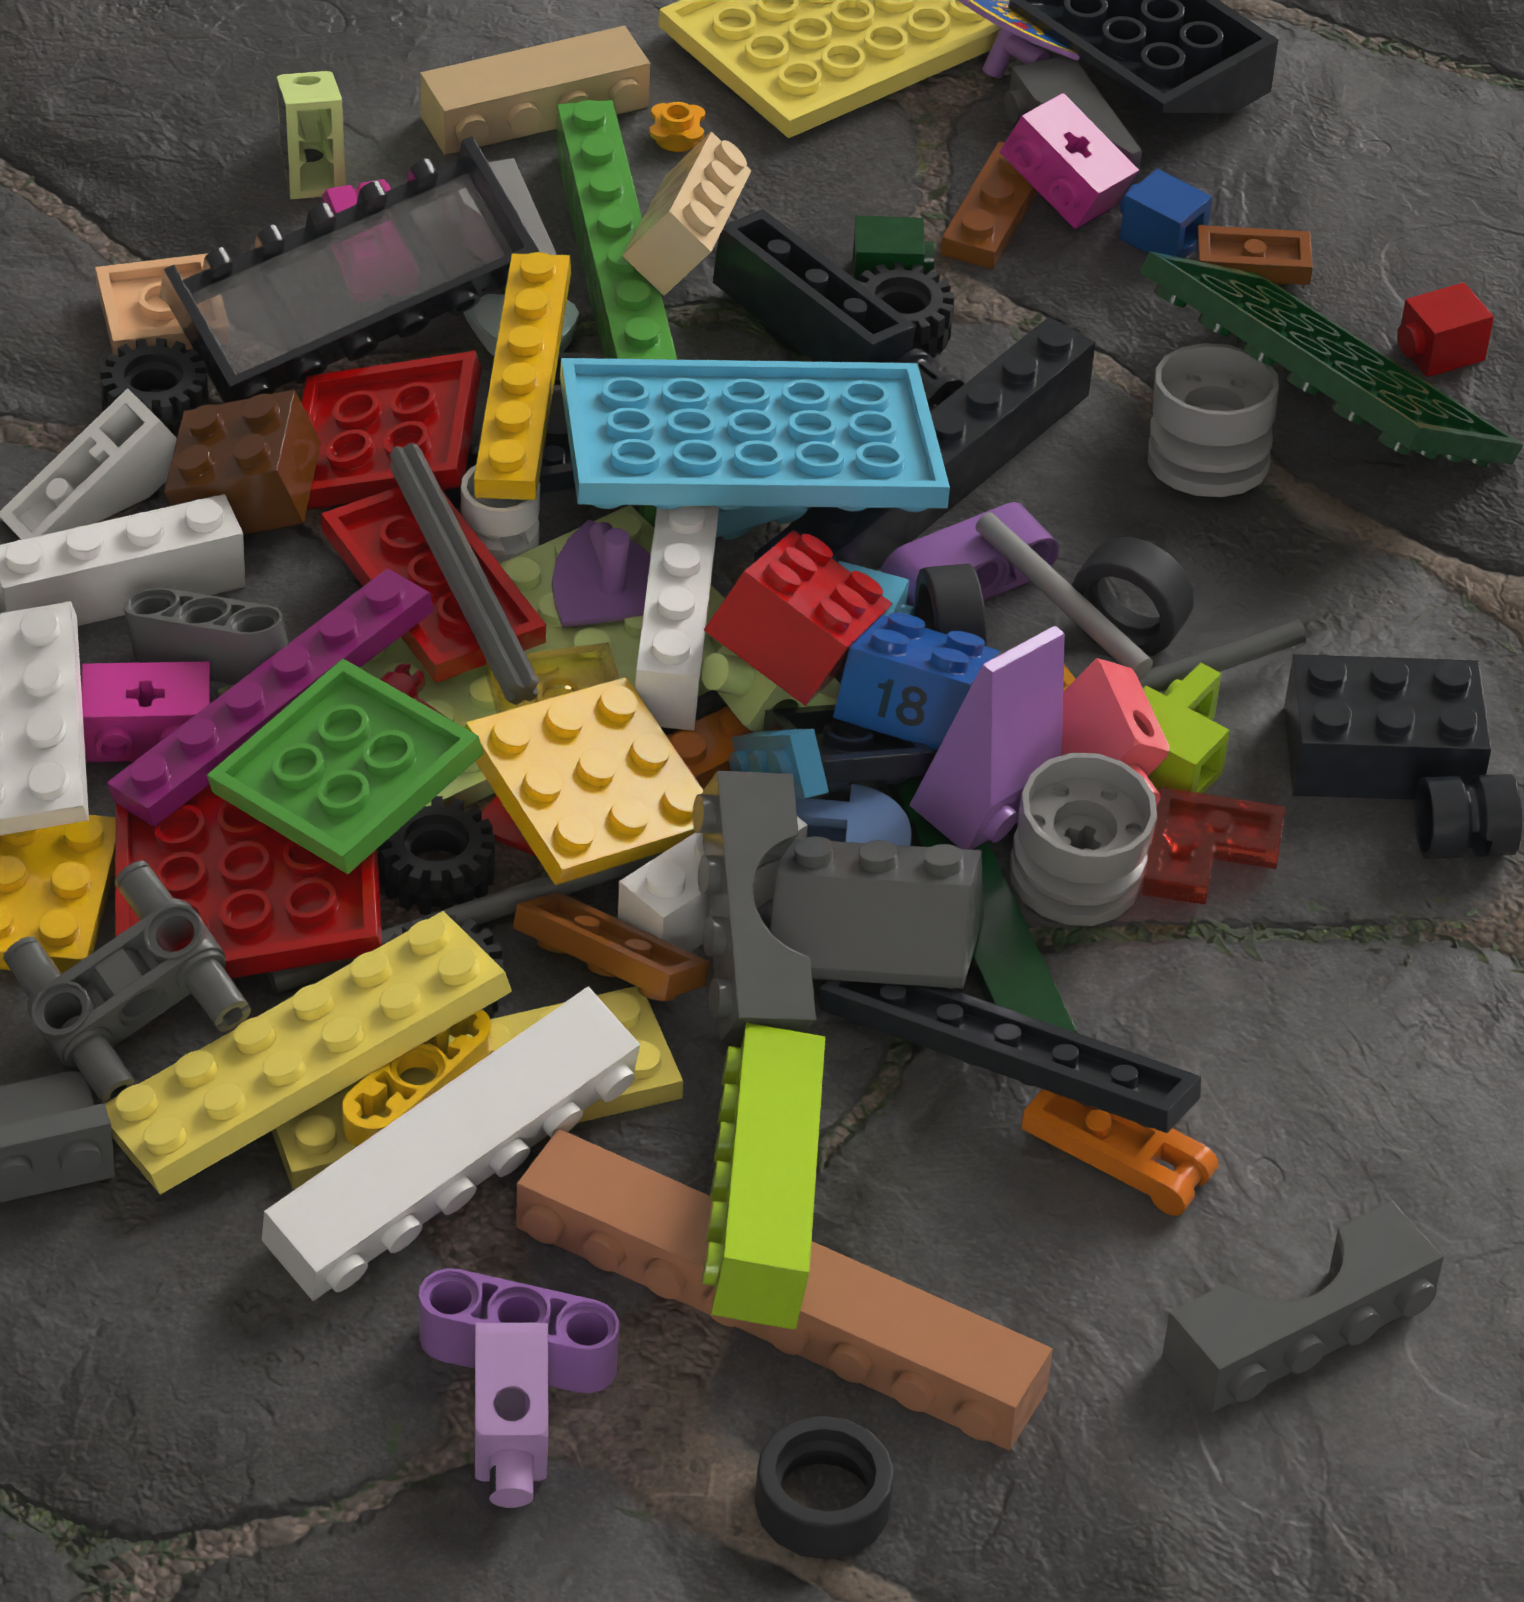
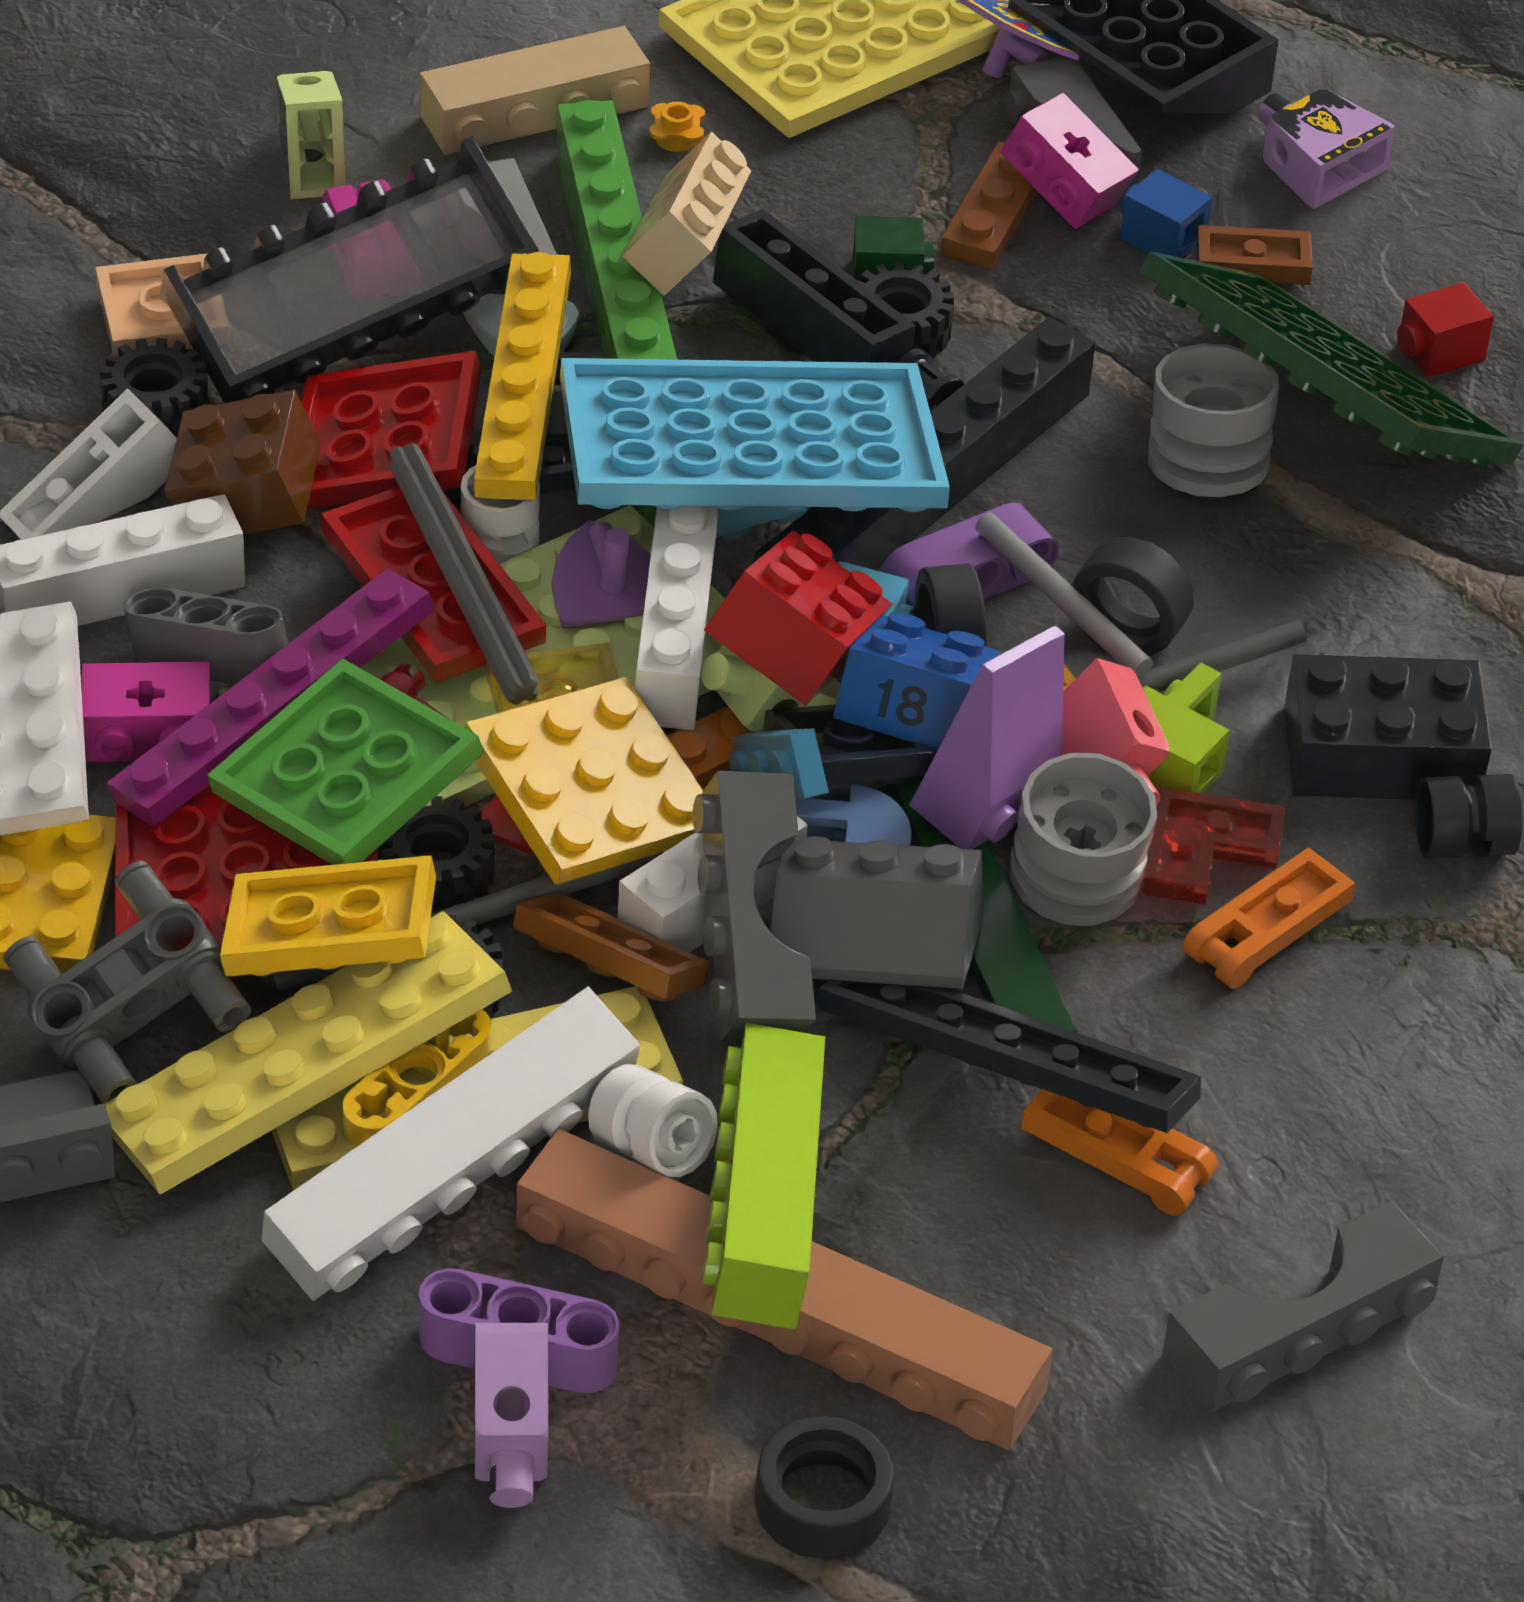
(329, 916): none -> yellow plate
(652, 1120): none -> white wheel
(1269, 916): none -> orange plate
(1324, 144): none -> lavender torso

